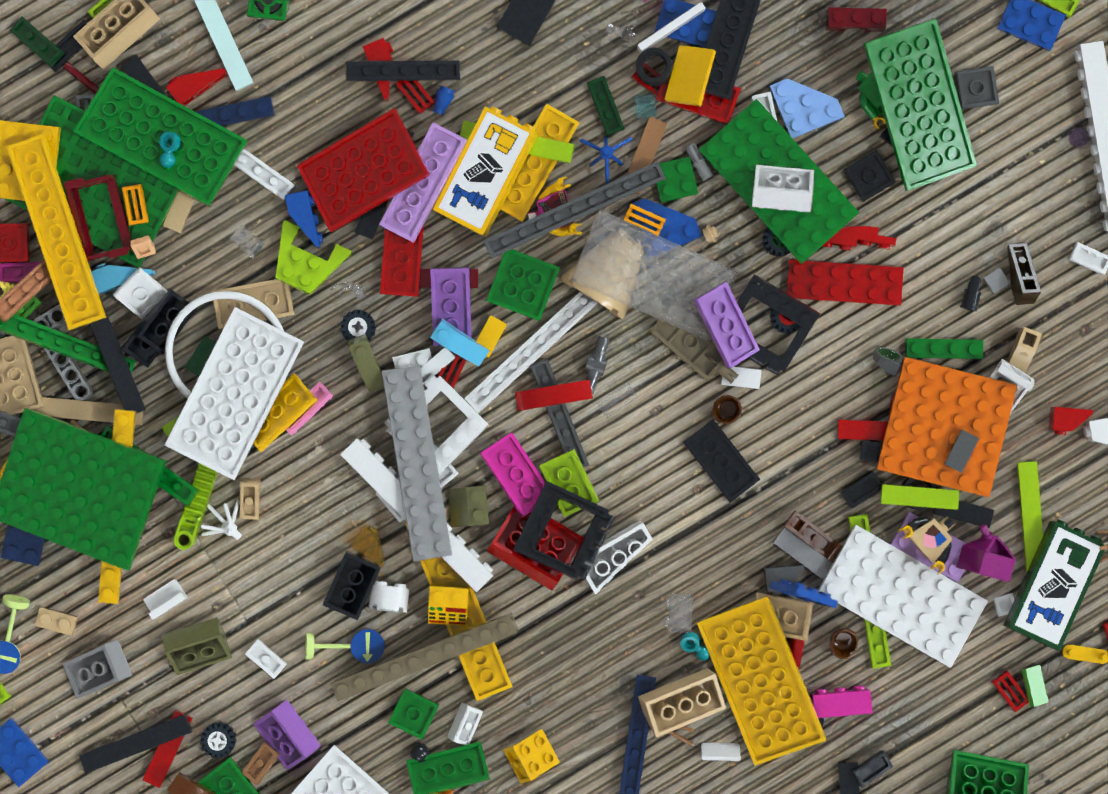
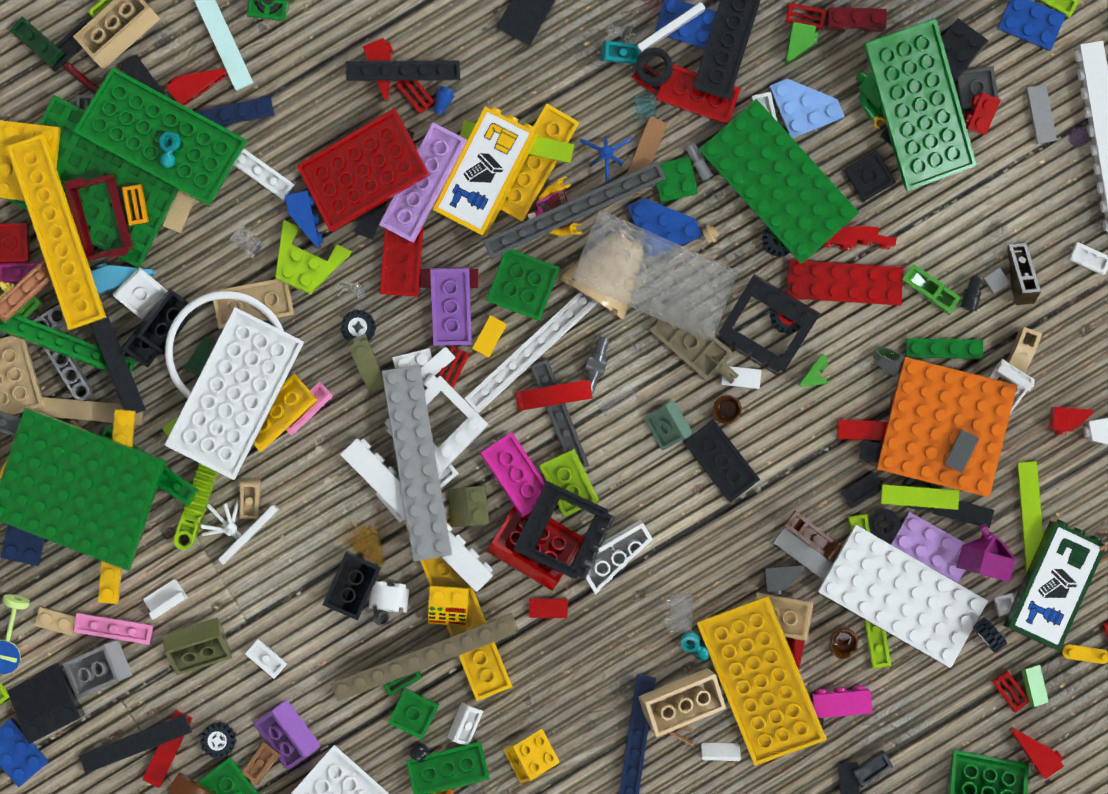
(45, 703): none -> black slope
(113, 628): none -> bright pink plate
(143, 247): light nougat plate -> none
(229, 553): none -> white tile
(365, 646): piece -> none
(385, 617): none -> dark grey hinge
(387, 686): none -> green tile
(459, 342): medium azure slope -> none
(548, 608): none -> red tile
(605, 106): dark green tile -> none
(619, 52): none -> teal slope
(647, 213): light orange tile -> none
(668, 425): none -> sand green bracket
(690, 75): yellow tile -> none
(726, 325): medium lavender plate -> none
(783, 188): white slope -> none
(798, 590): blue plate -> none
(800, 40): none -> bright green slope
(805, 8): none -> red tile
(812, 377): none -> bright green slope
(890, 530): none -> black gear
(931, 539): torso -> none
(932, 289): none -> bright green slope
(962, 47): none -> black plate
(981, 112): none -> red bracket
(989, 635): none -> black wheel
(1041, 114): none -> light grey tile
(1042, 757): none -> red slope

